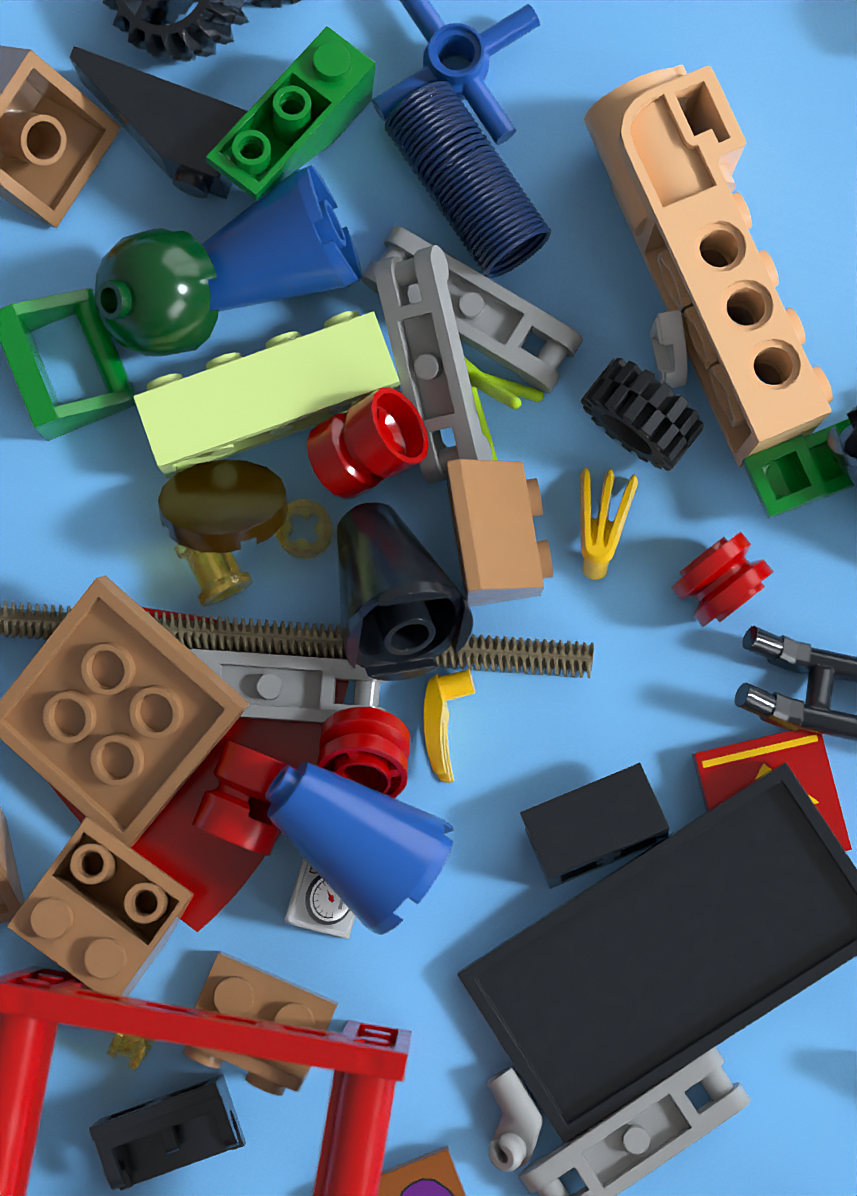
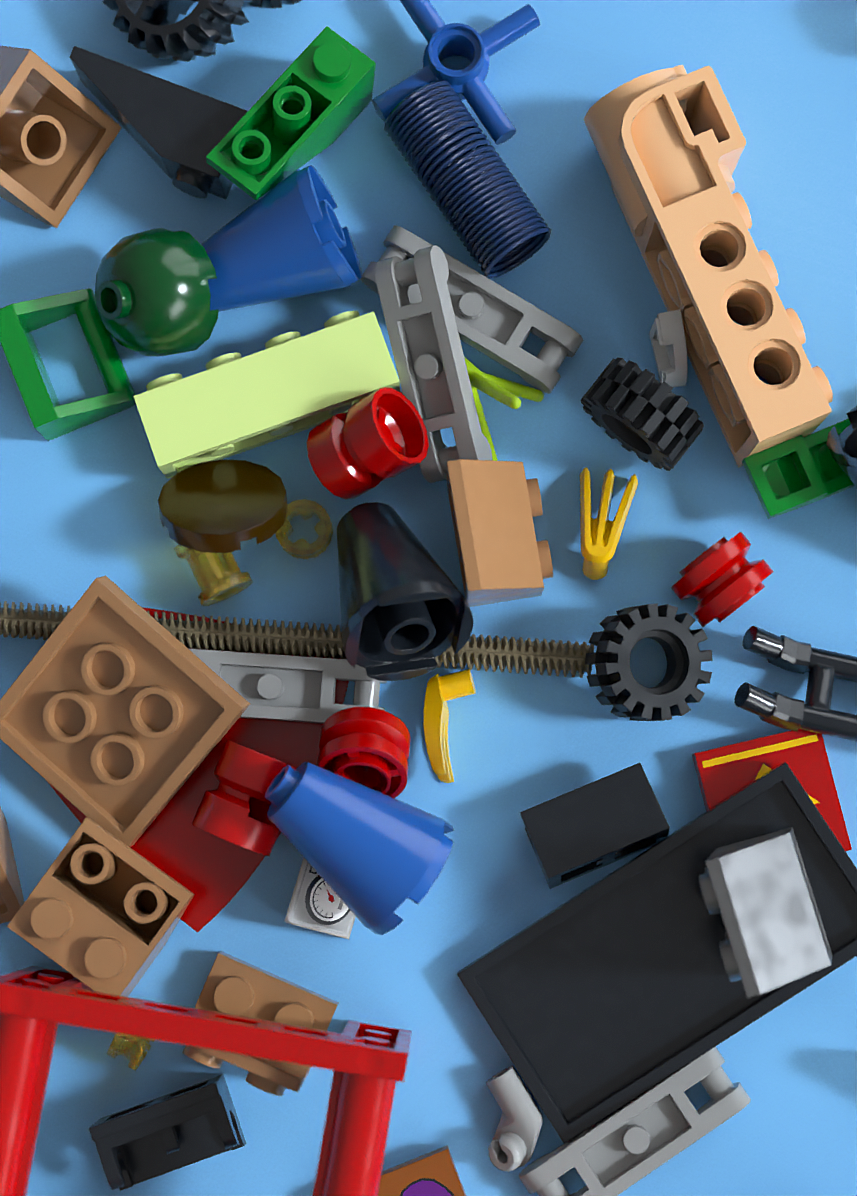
(682, 657): none -> black tyre
(767, 912): none -> slope

